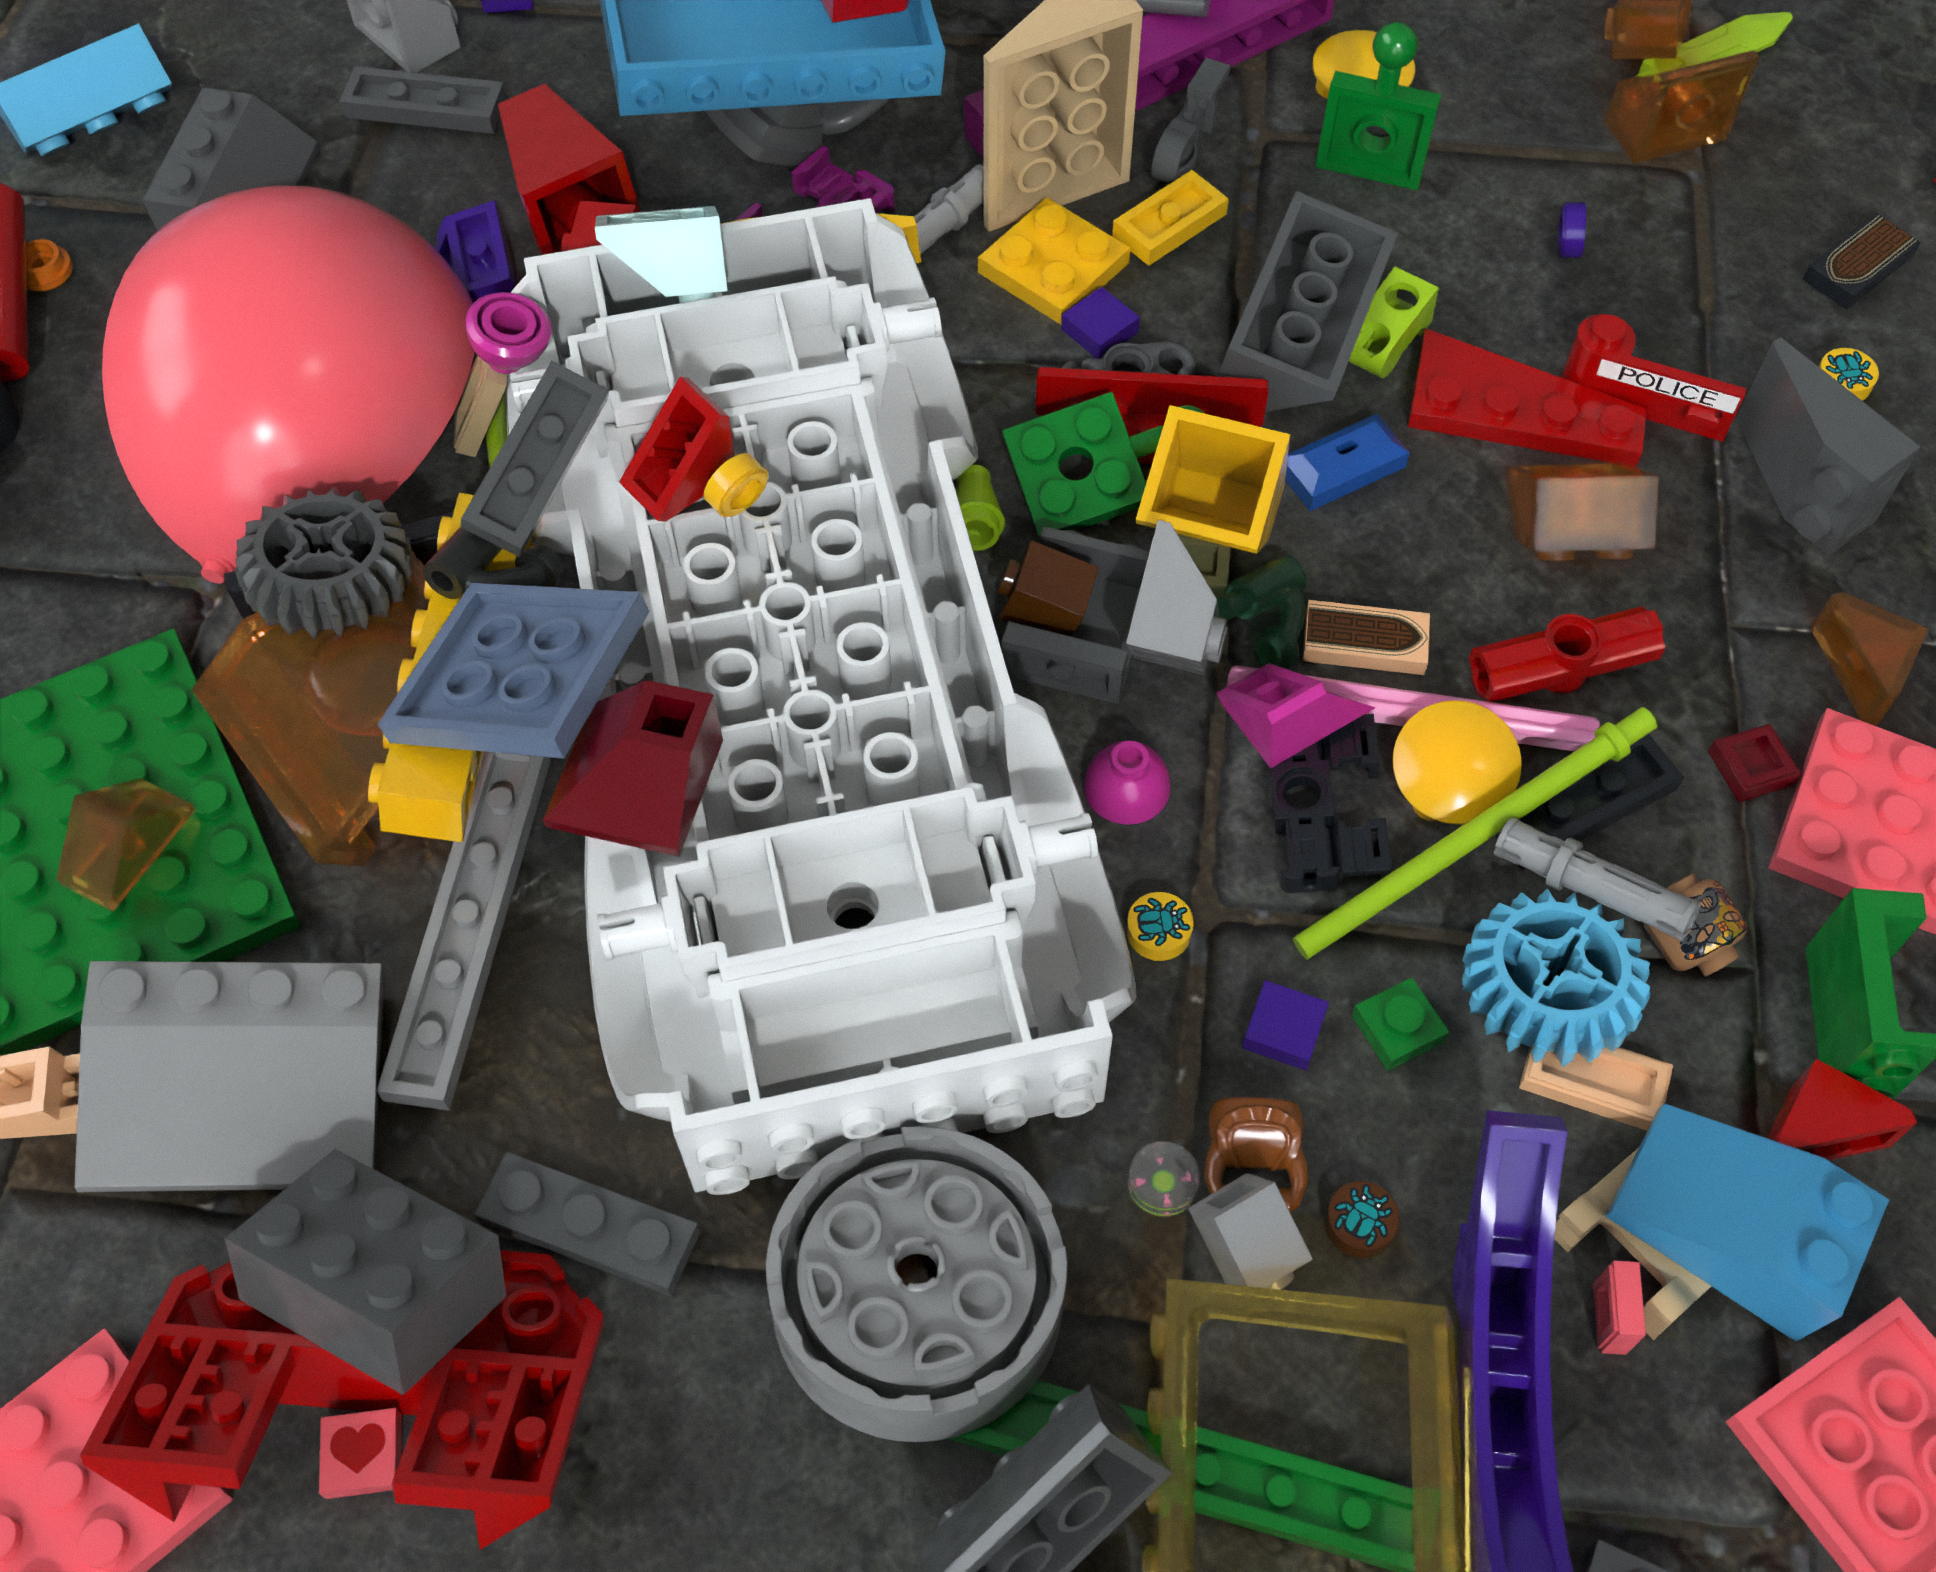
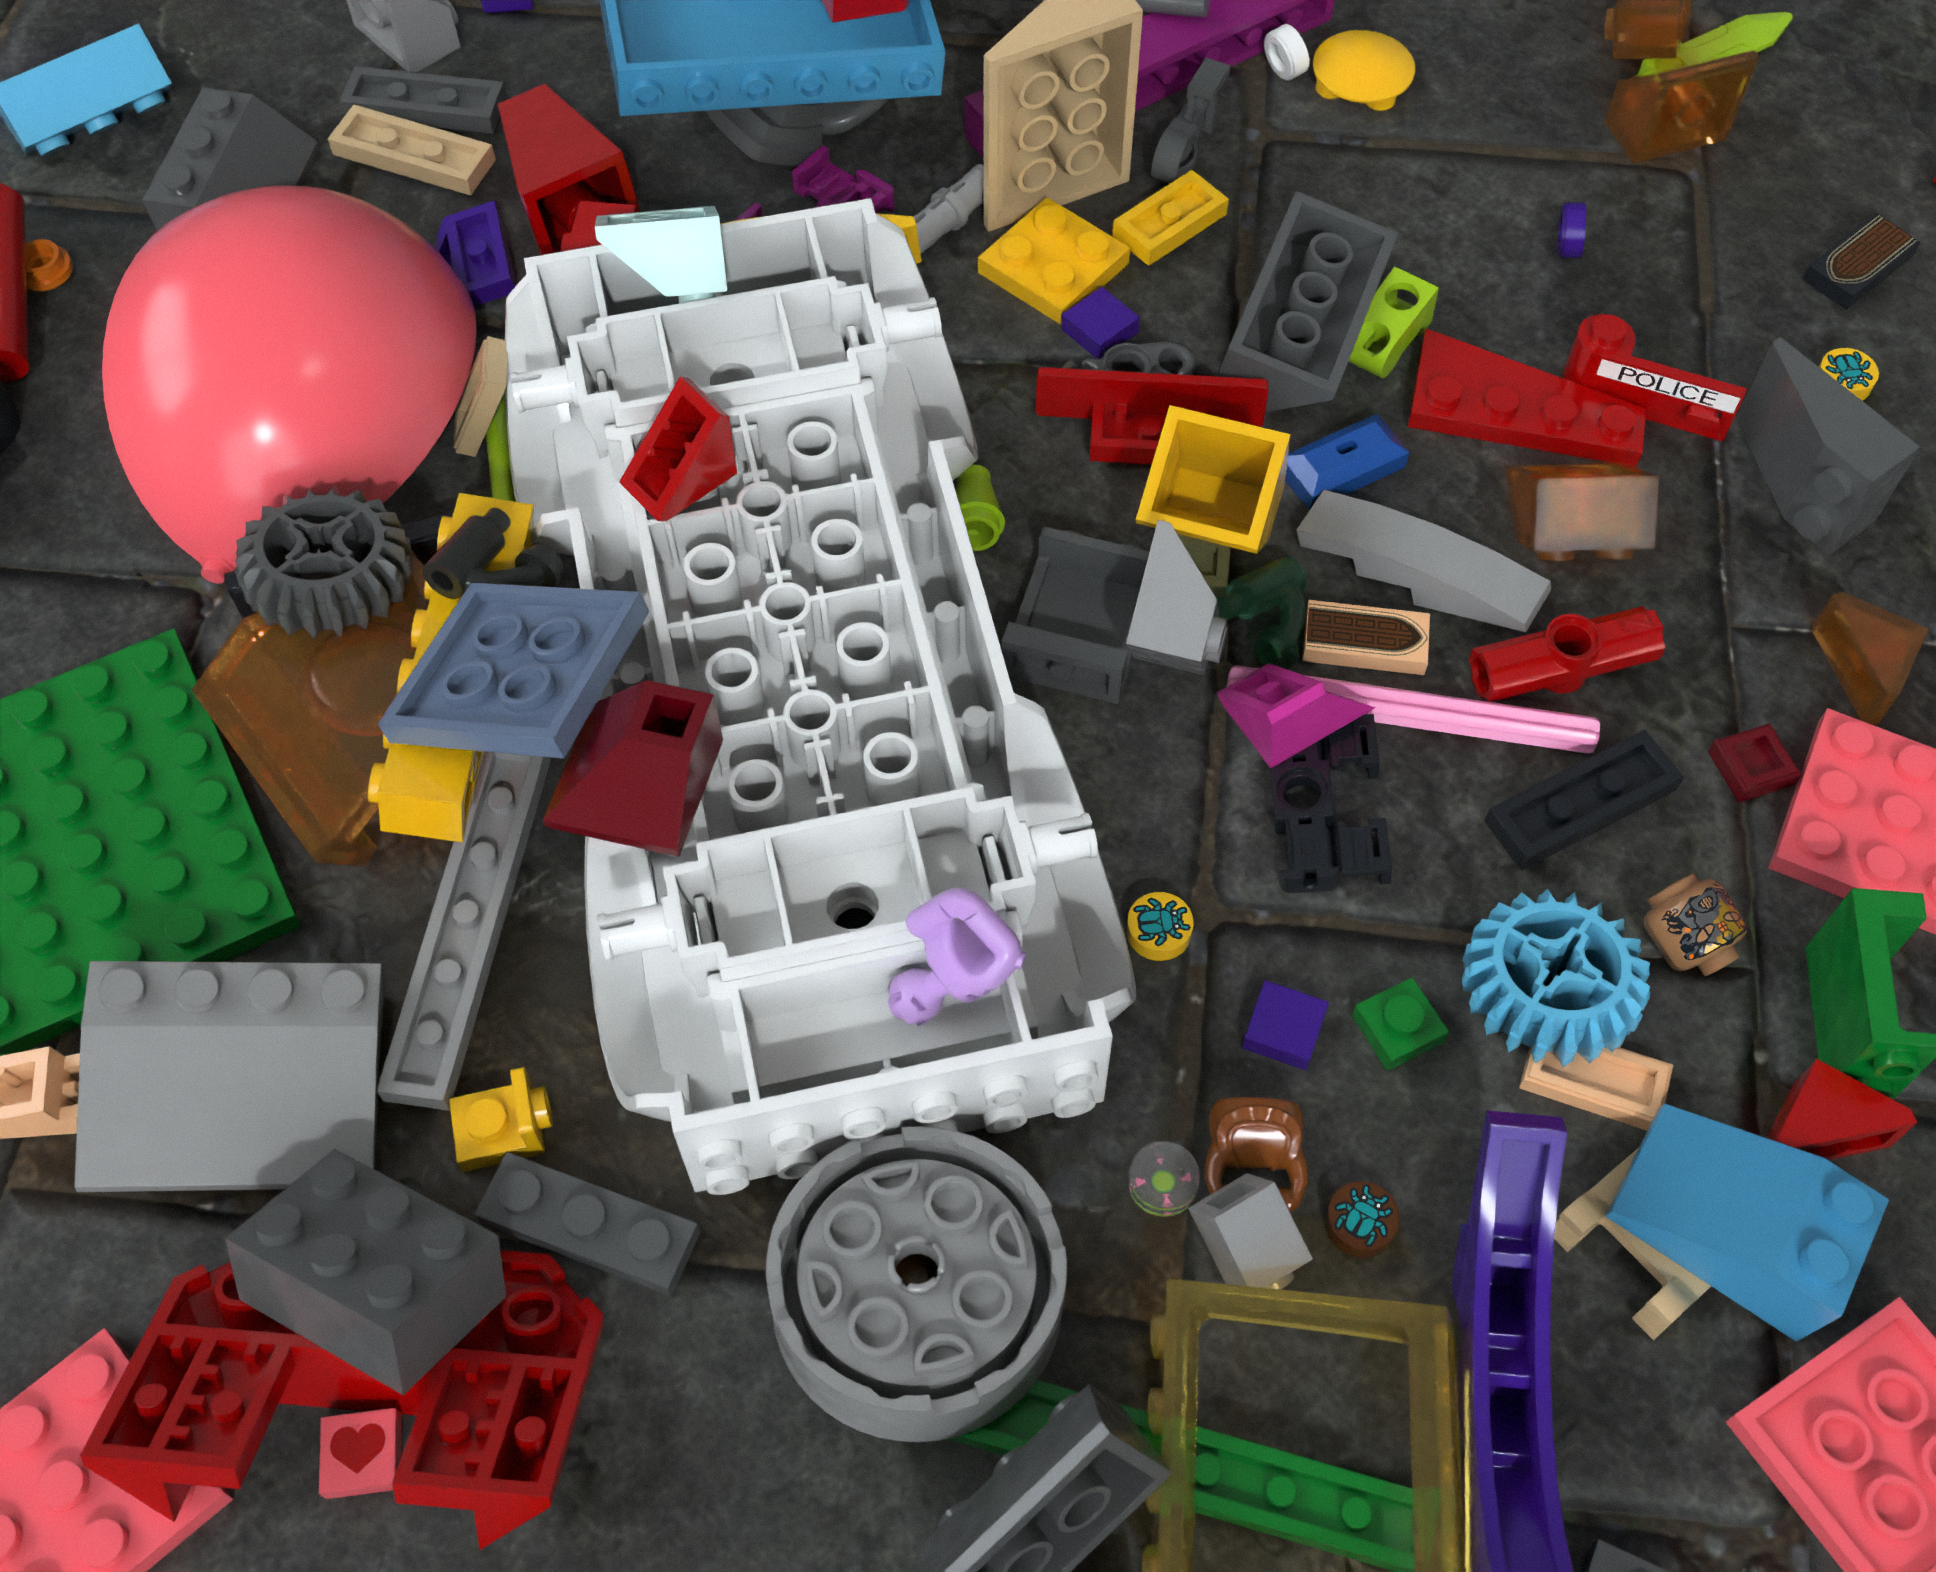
(117, 837): clear orange slope -> none
(412, 149): none -> tan plate
(500, 1122): none -> yellow bracket
(507, 331): dark pink brick -> none
(534, 459): dark grey plate -> none
(736, 485): yellow tile -> none
(964, 954): none -> lavender piece
(1046, 589): reddish brown brick -> none
(1089, 430): green plate -> none
(1127, 783): dark pink brick -> none
(1286, 52): none -> white tile
(1398, 109): green plate -> none
(1437, 564): none -> light grey slope
(1455, 761): yellow dish -> none
(1607, 883): light grey pin -> none
(1609, 743): lime bar -> none
(1619, 1308): coral tile -> none

